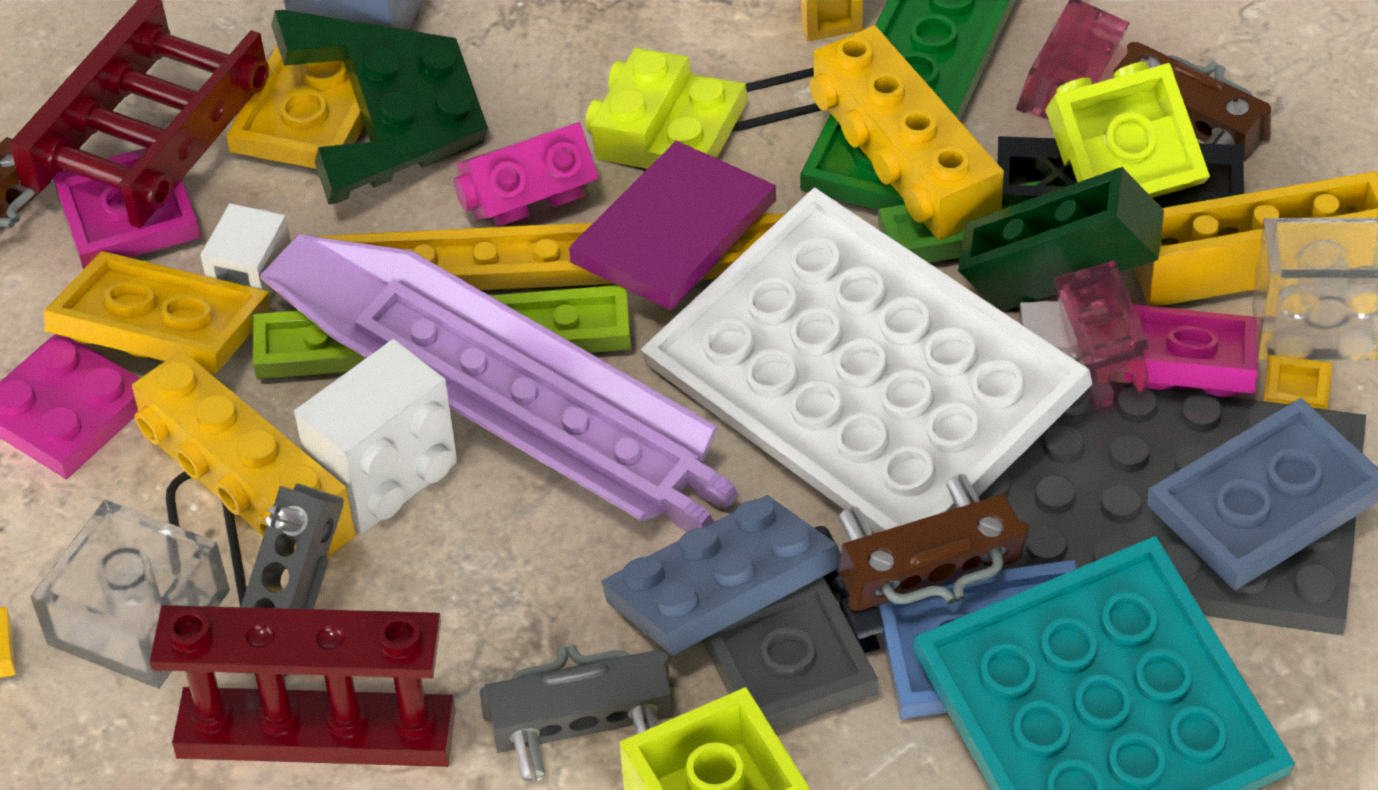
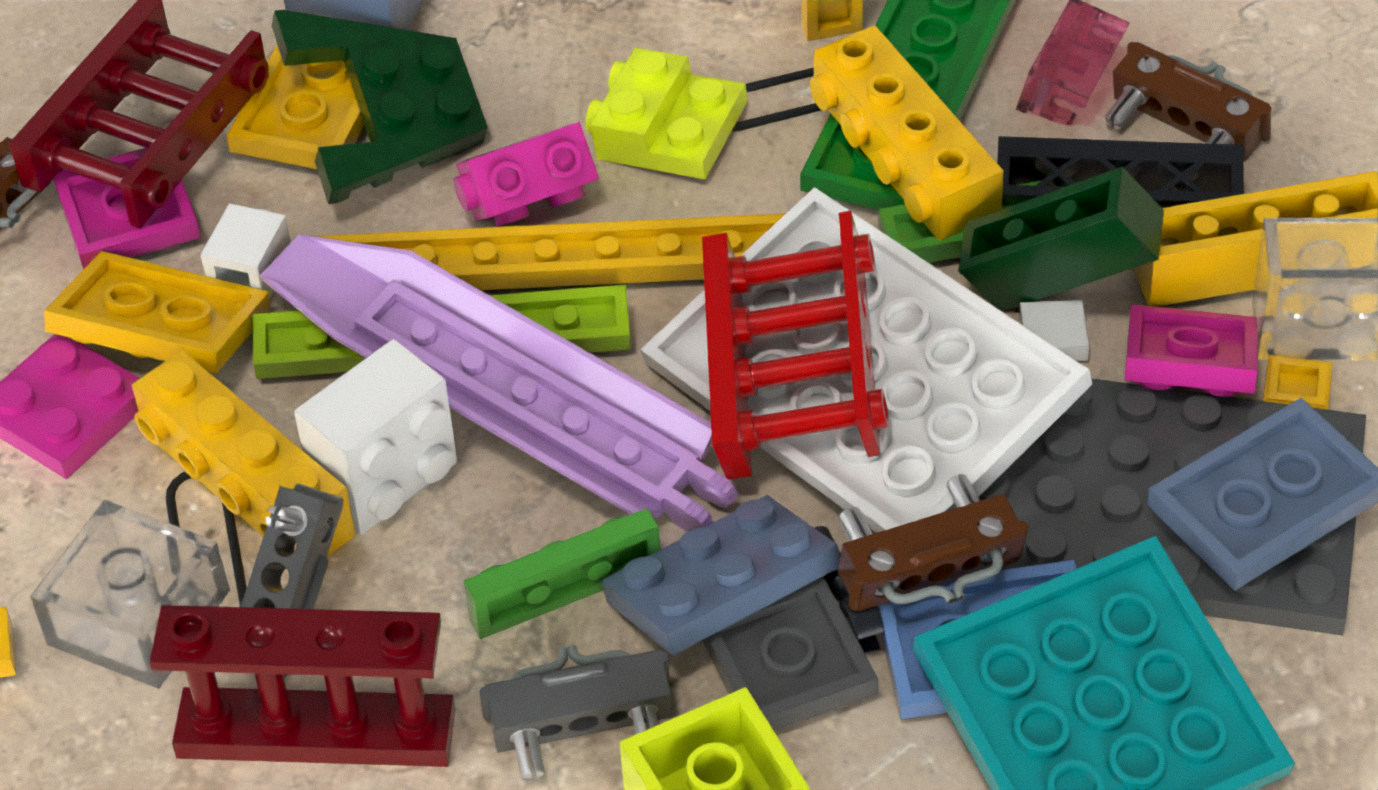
(557, 573): none -> bright green plate
(673, 224): magenta tile -> none
(733, 326): none -> red fence
(1102, 328): clear pink hinge -> none
(1129, 124): neon yellow plate -> none

